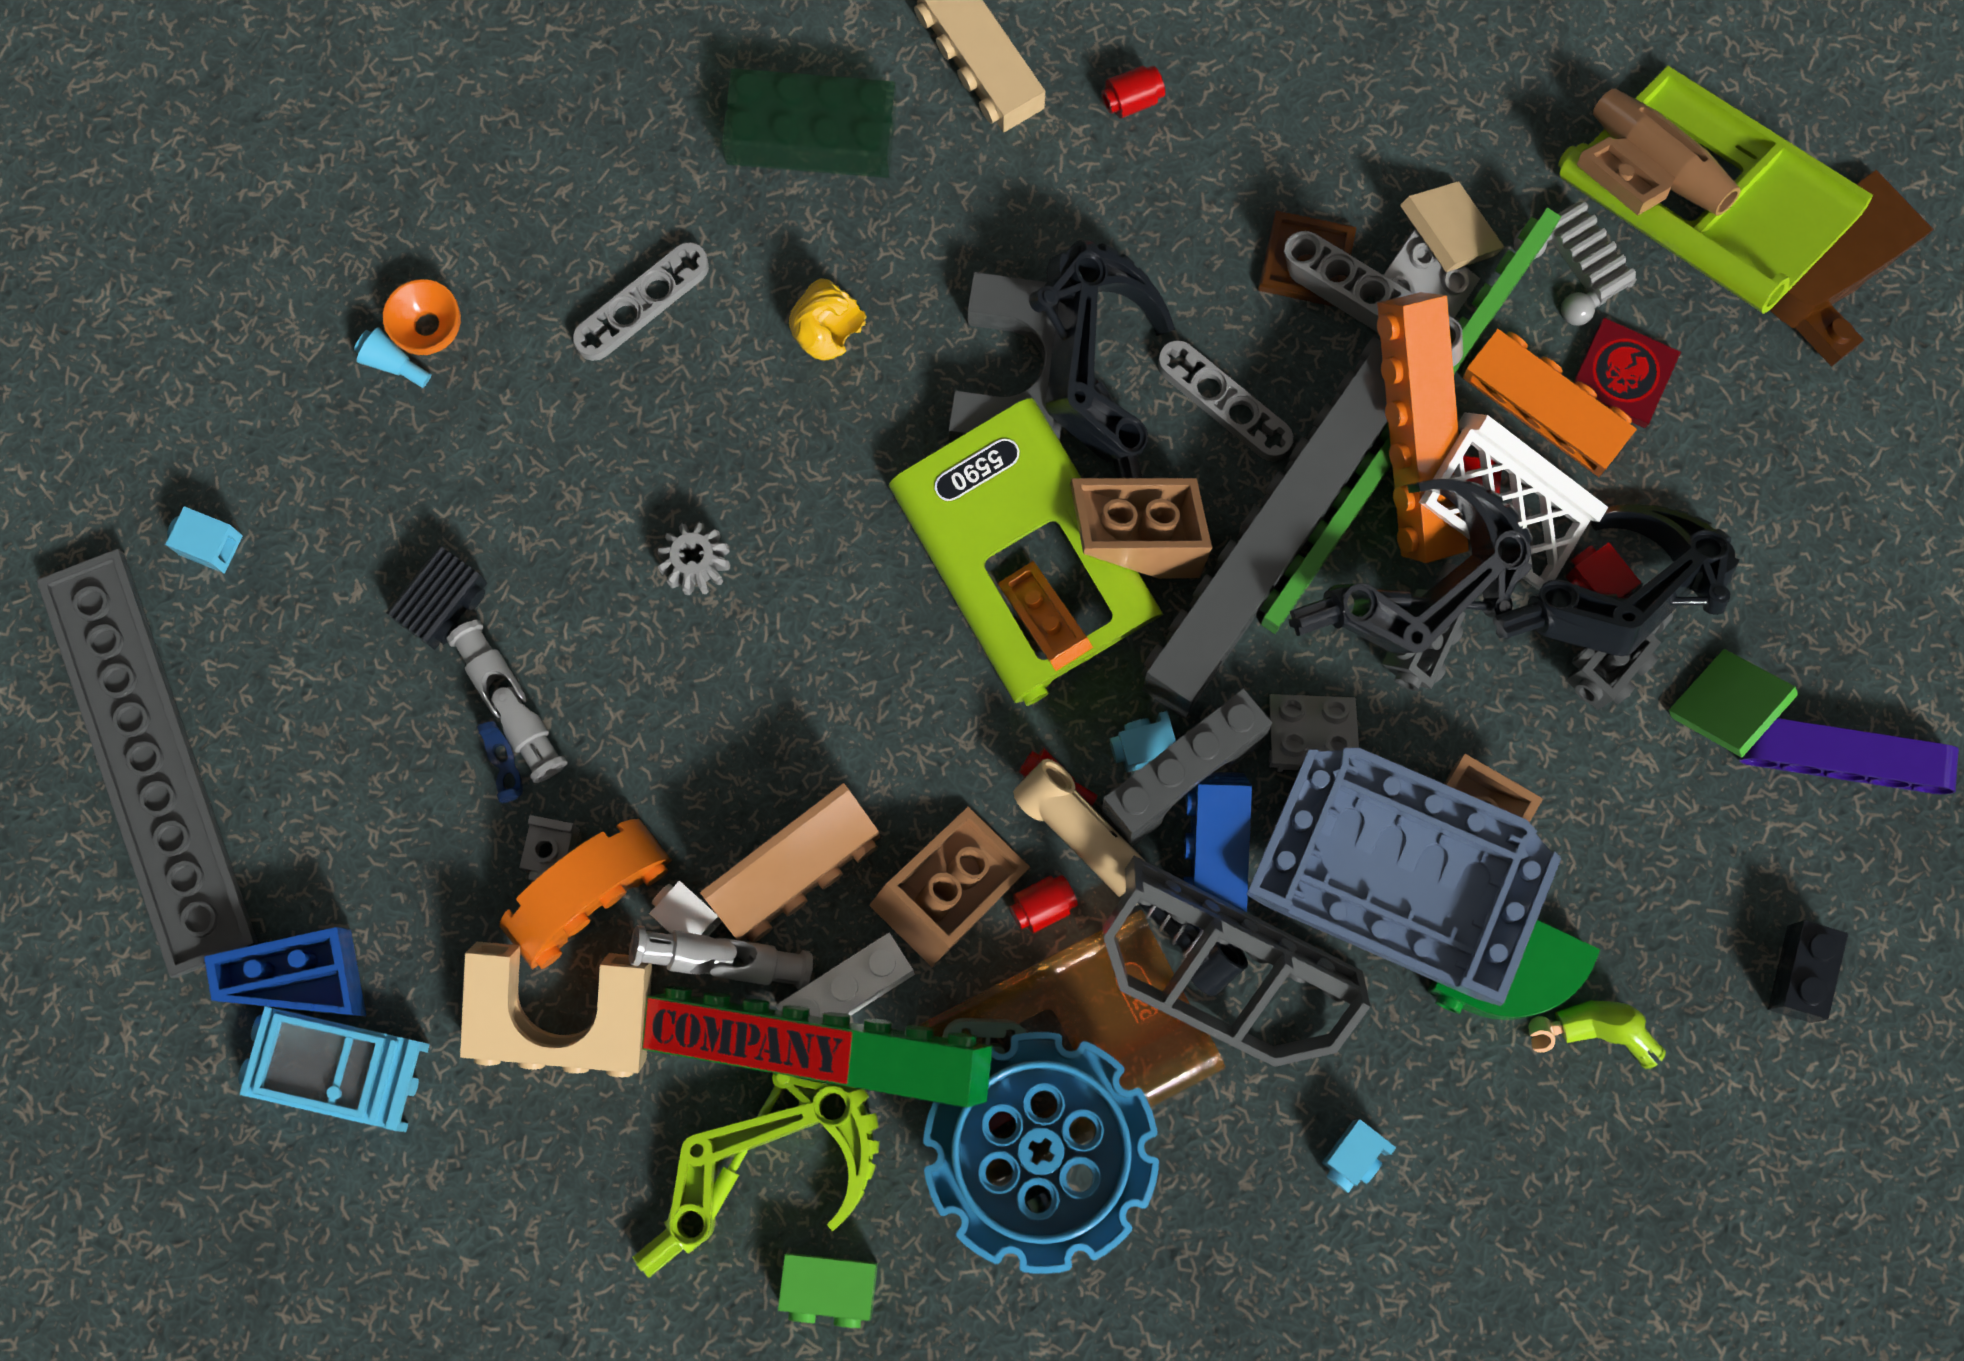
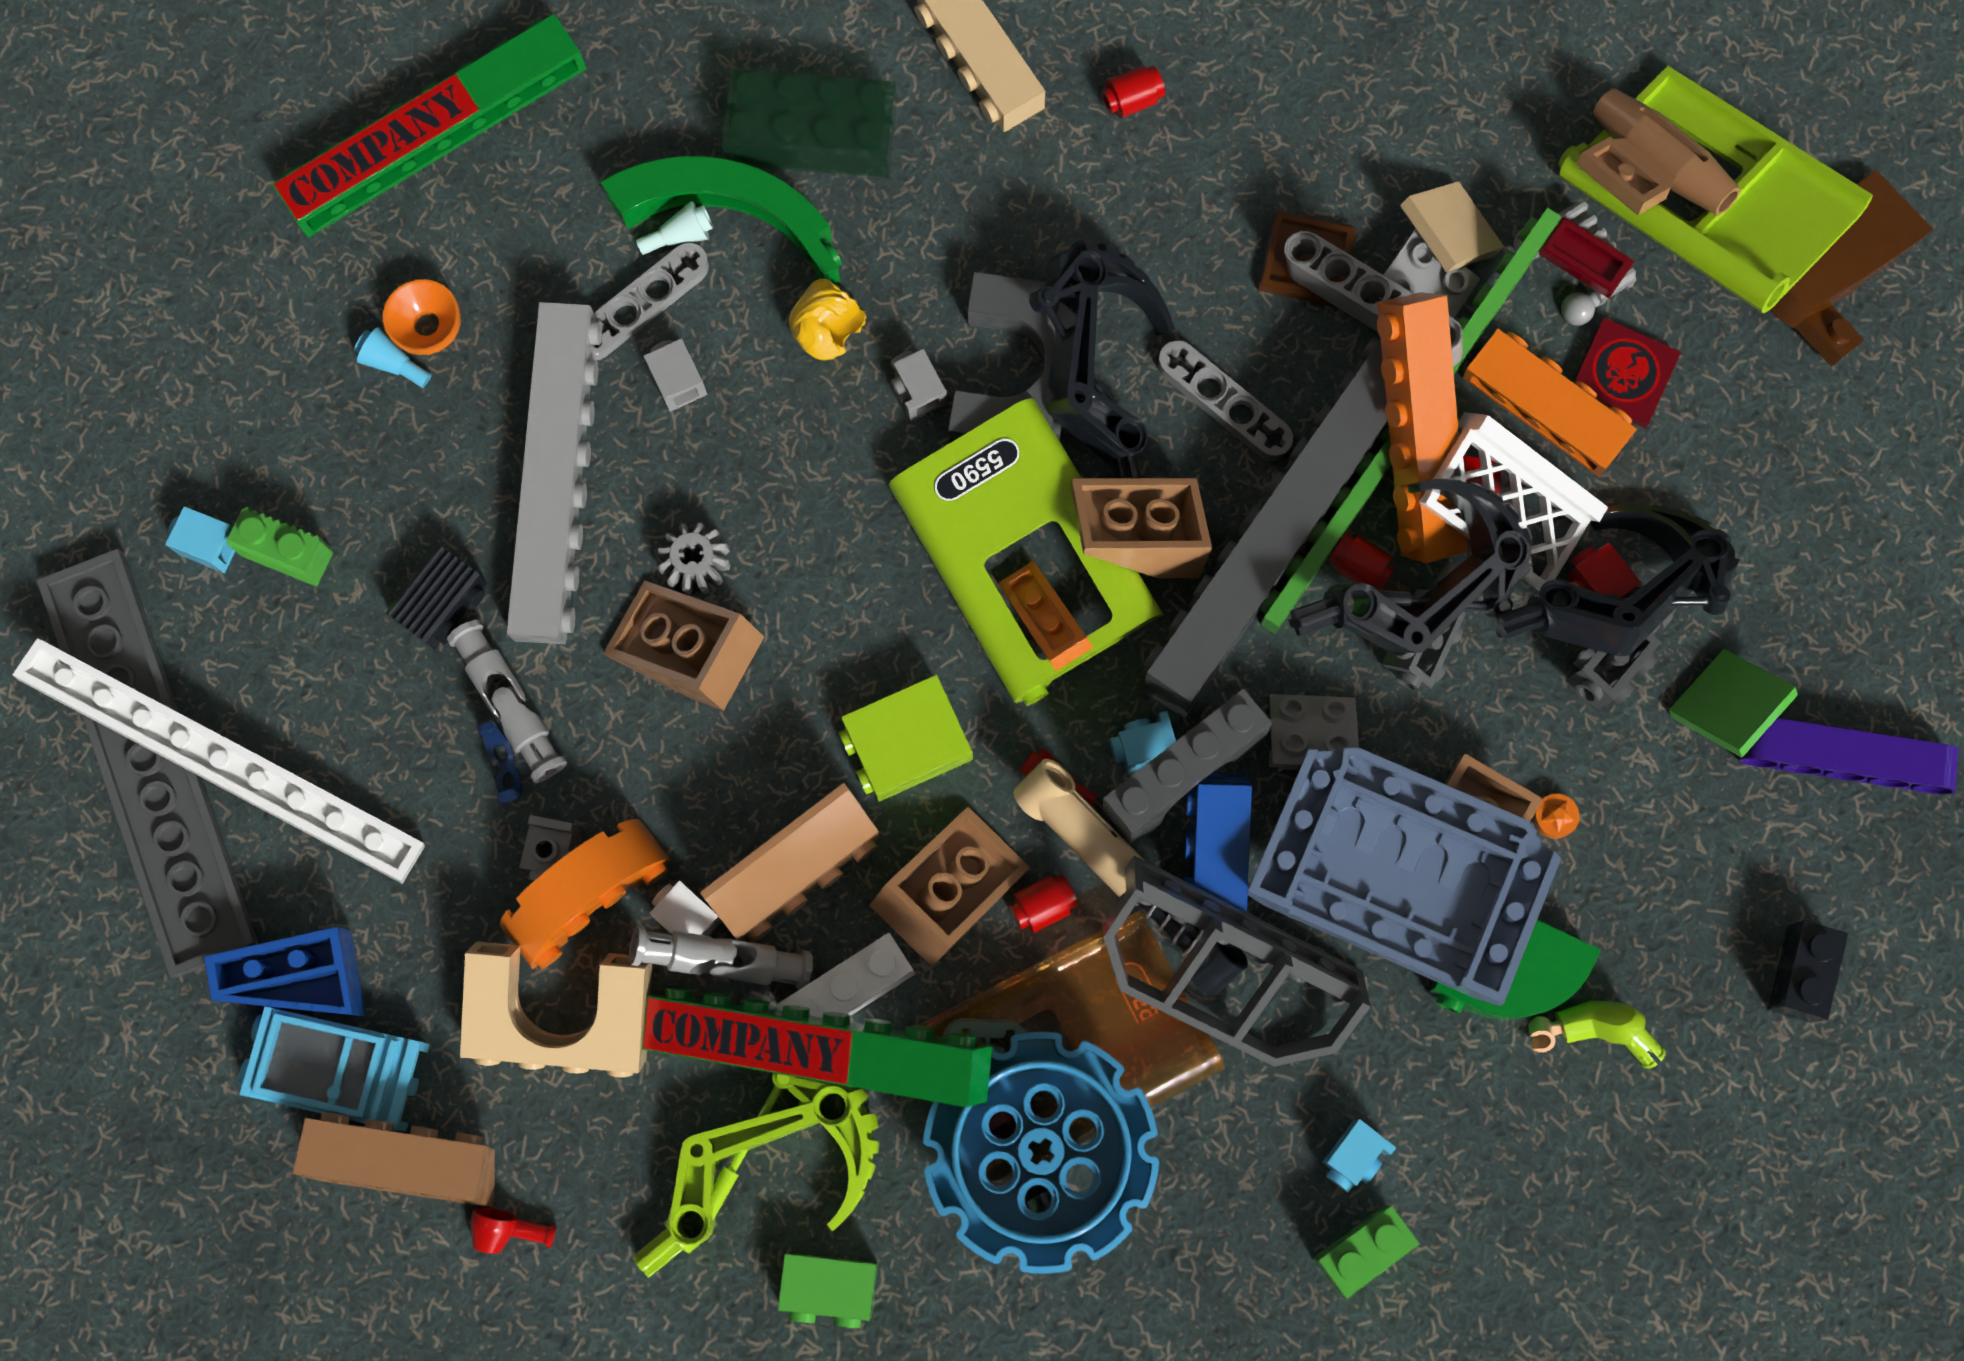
(219, 760): none -> white plate
(280, 546): none -> bright green brick
(397, 1161): none -> medium nougat slope
(429, 125): none -> brick
(494, 1227): none -> red bar
(553, 474): none -> light grey brick
(675, 373): none -> light grey brick
(685, 644): none -> medium nougat slope
(686, 226): none -> light aqua cone
(728, 184): none -> green arch
(905, 739): none -> lime brick
(917, 383): none -> light grey brick
(1361, 561): none -> red brick
(1365, 1251): none -> bright green brick
(1556, 816): none -> orange tile
(1586, 257): none -> dark red tile

